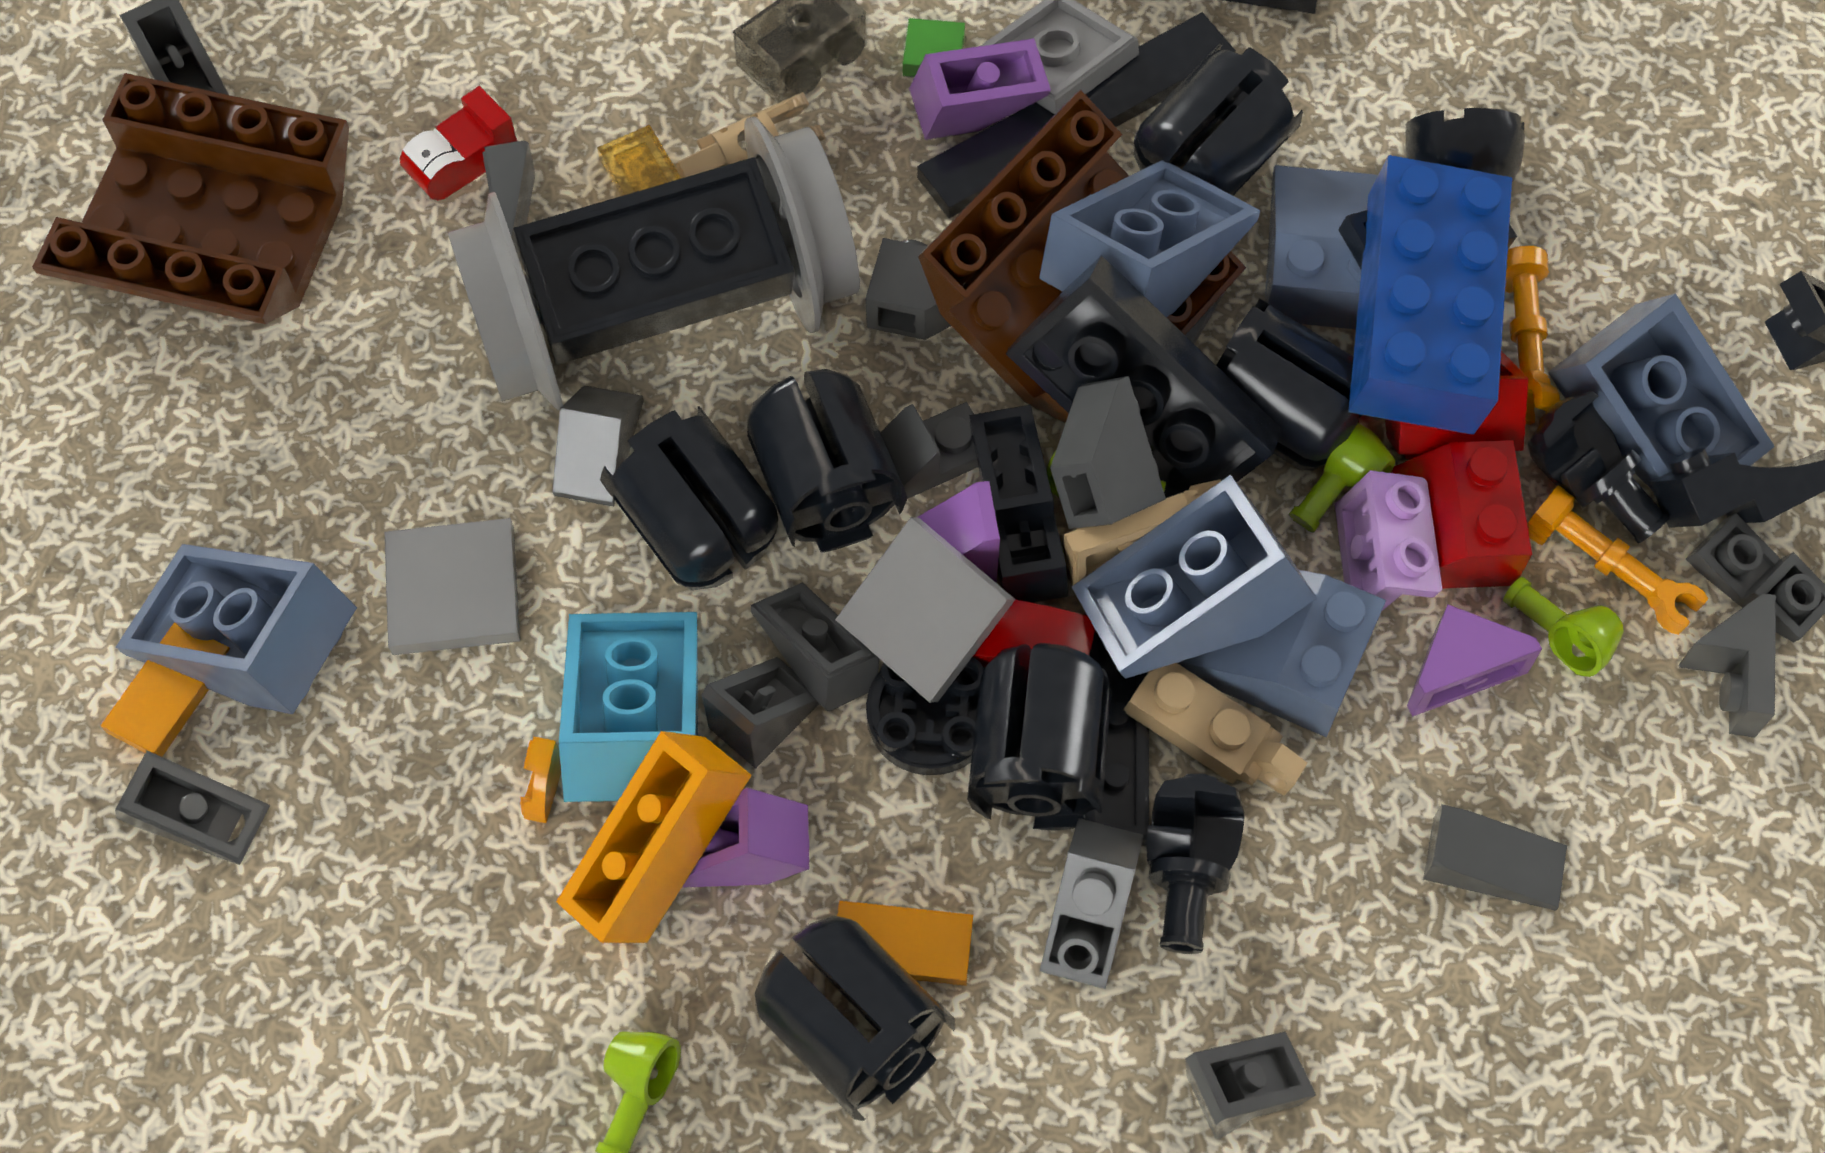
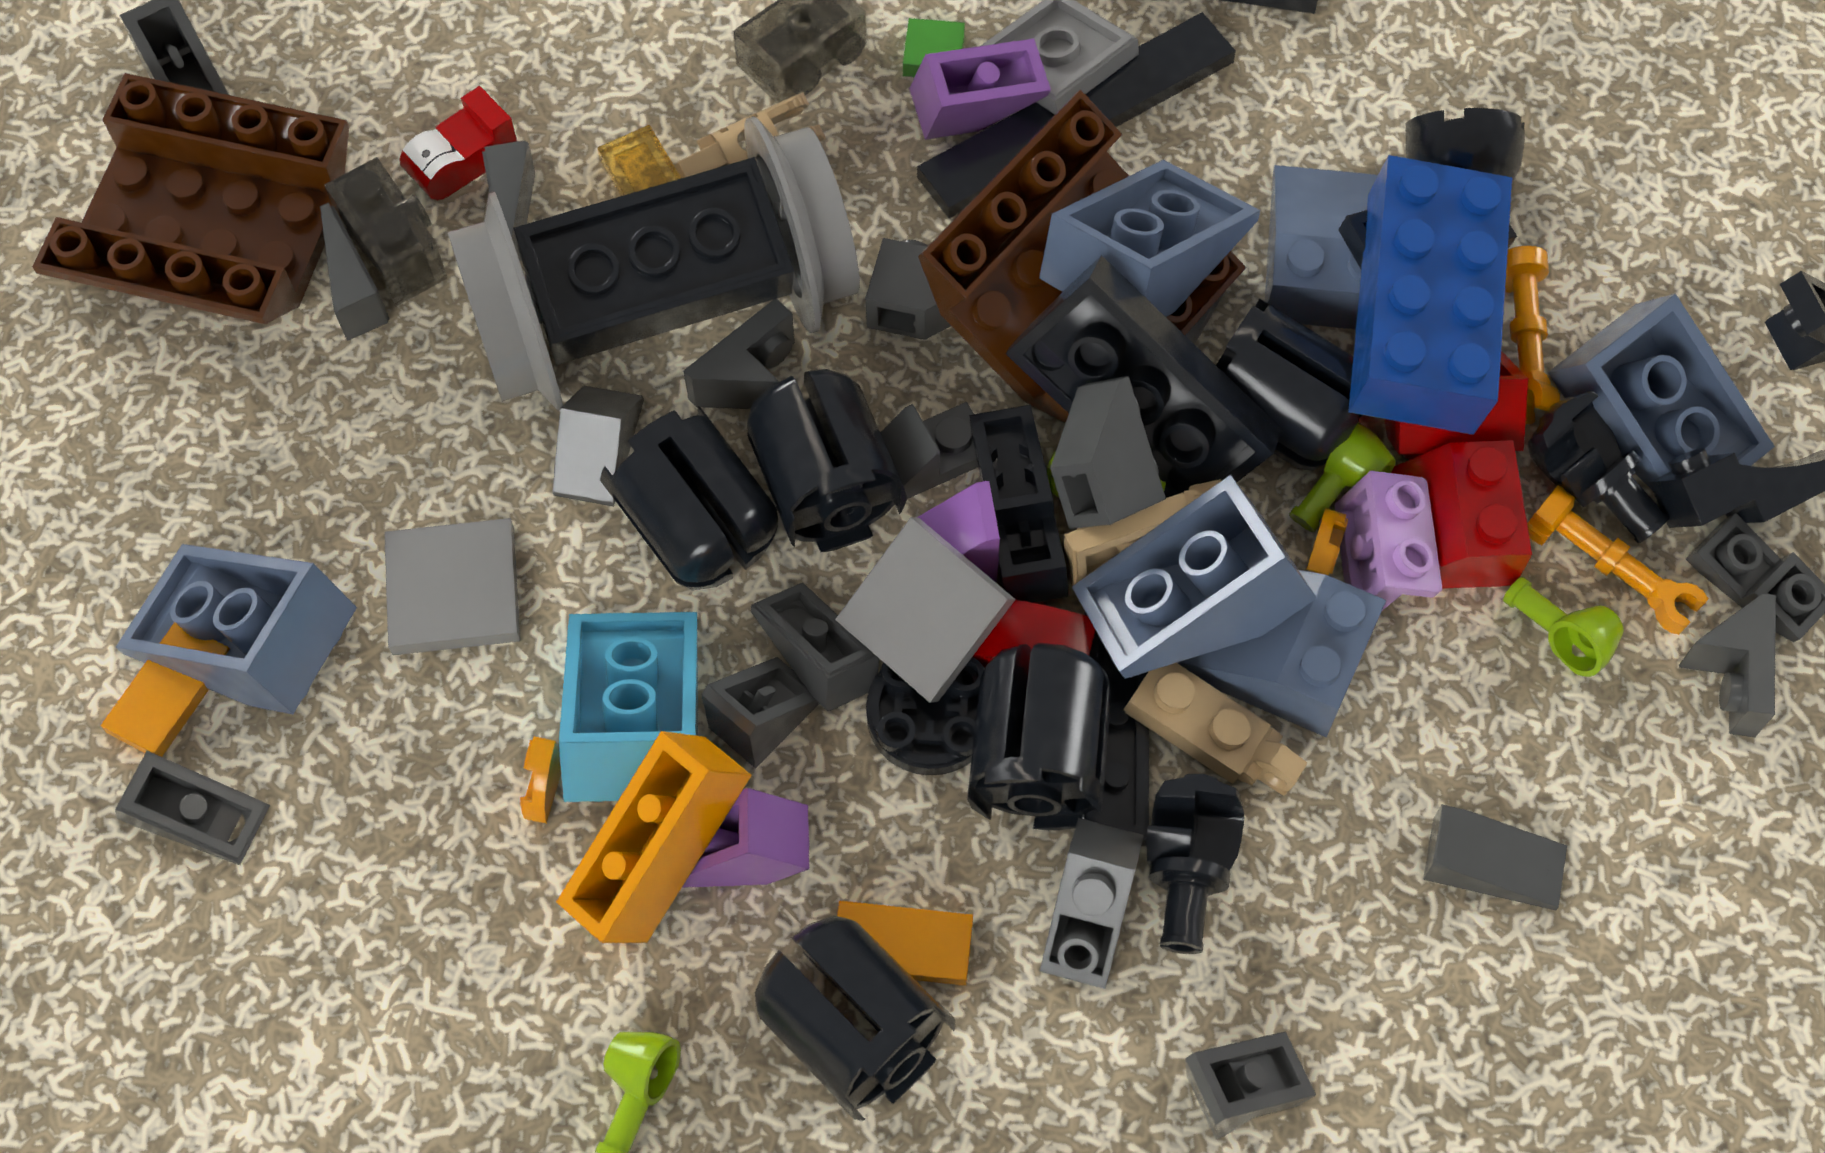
(352, 288): none -> dark grey slope
(387, 230): none -> clear smoke brick
(734, 369): none -> dark grey slope
(1222, 118): black cylinder -> none
(1327, 542): none -> light orange tile
(1469, 657): medium lavender slope -> none

